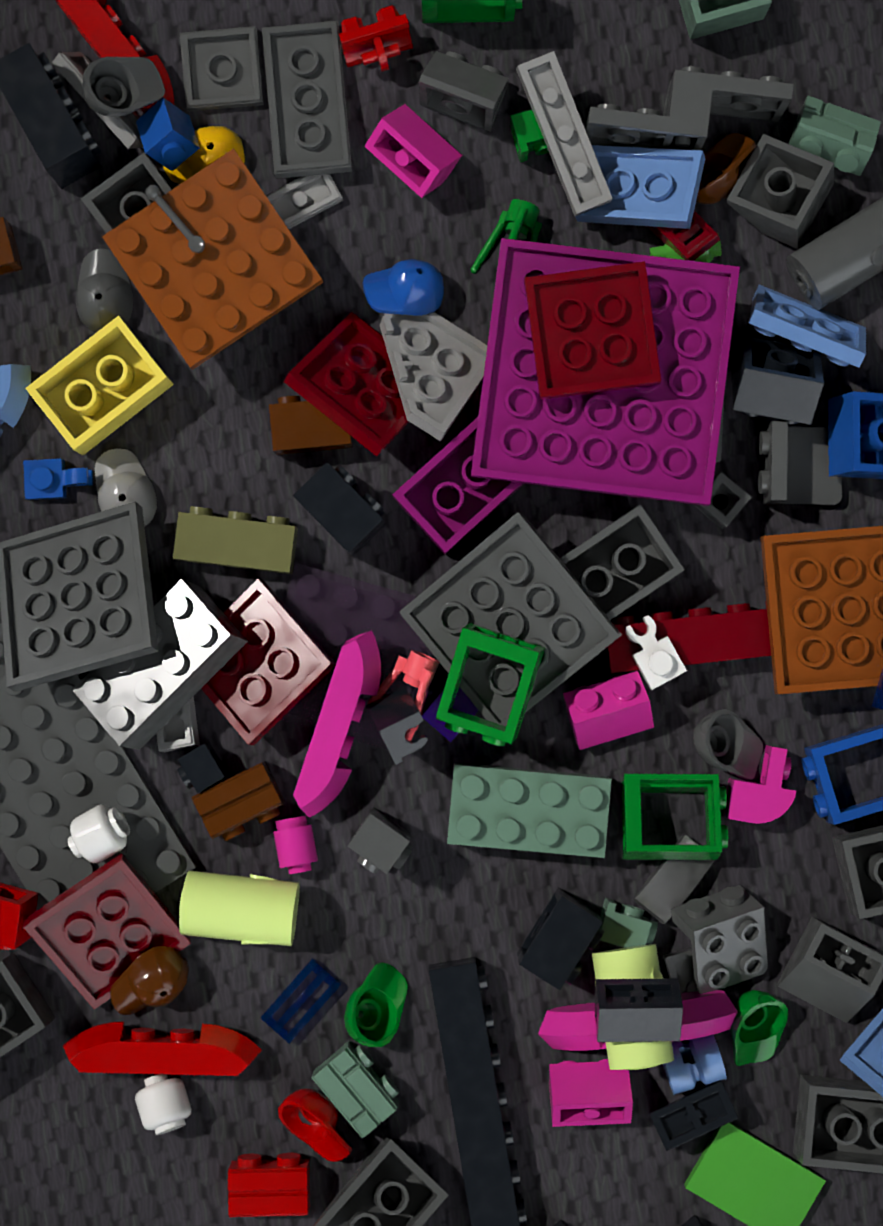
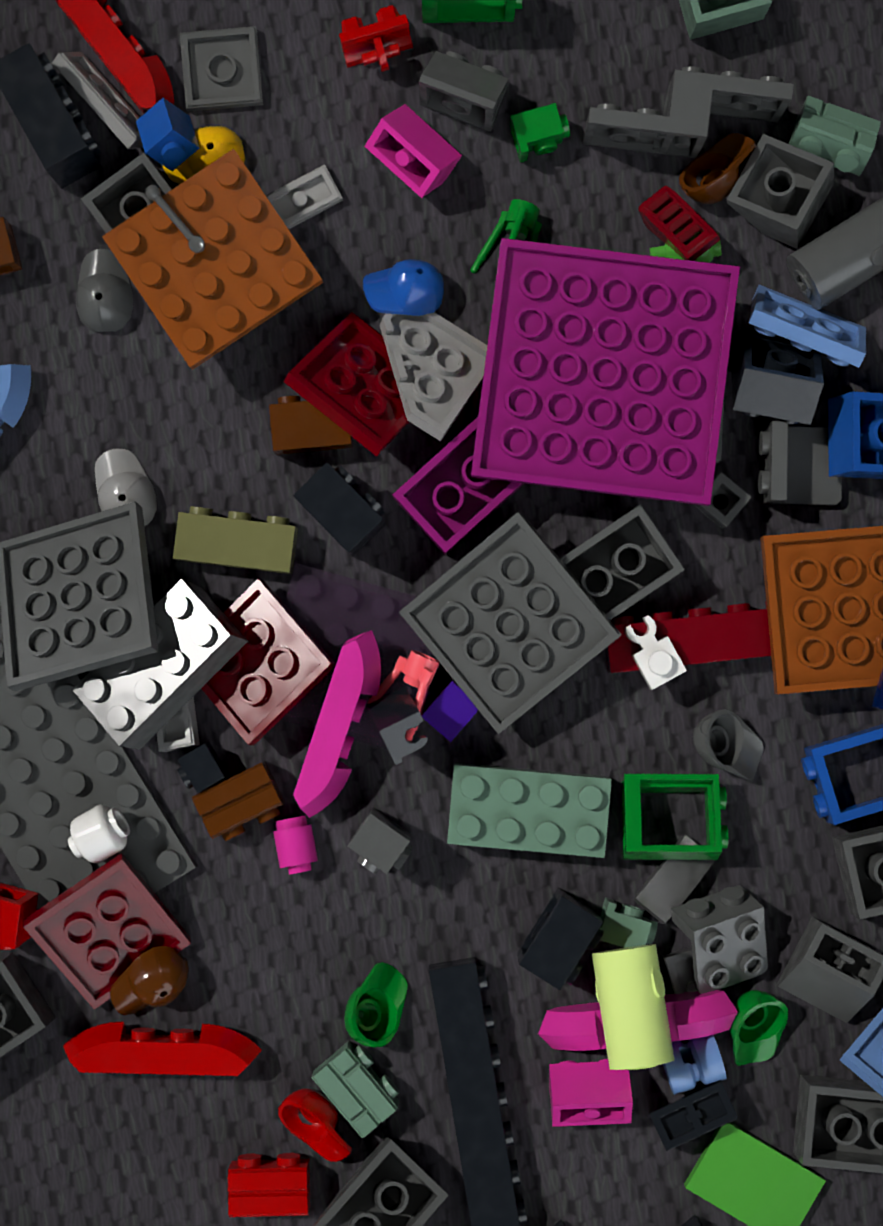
(49, 478): blue plate -> none
(99, 386): light yellow brick -> none
(125, 81): dark grey cap -> none
(163, 1104): white head -> none
(239, 908): yellowish green piece -> none
(306, 99): dark grey tile -> none
(322, 975): clear blue tile -> none
(502, 646): green window -> none
(564, 133): light grey plate -> none
(592, 330): dark red plate -> none
(608, 710): dark pink brick -> none
(638, 1010): black hinge -> none
(648, 186): medium blue plate -> none
(762, 800): dark pink brick -> none

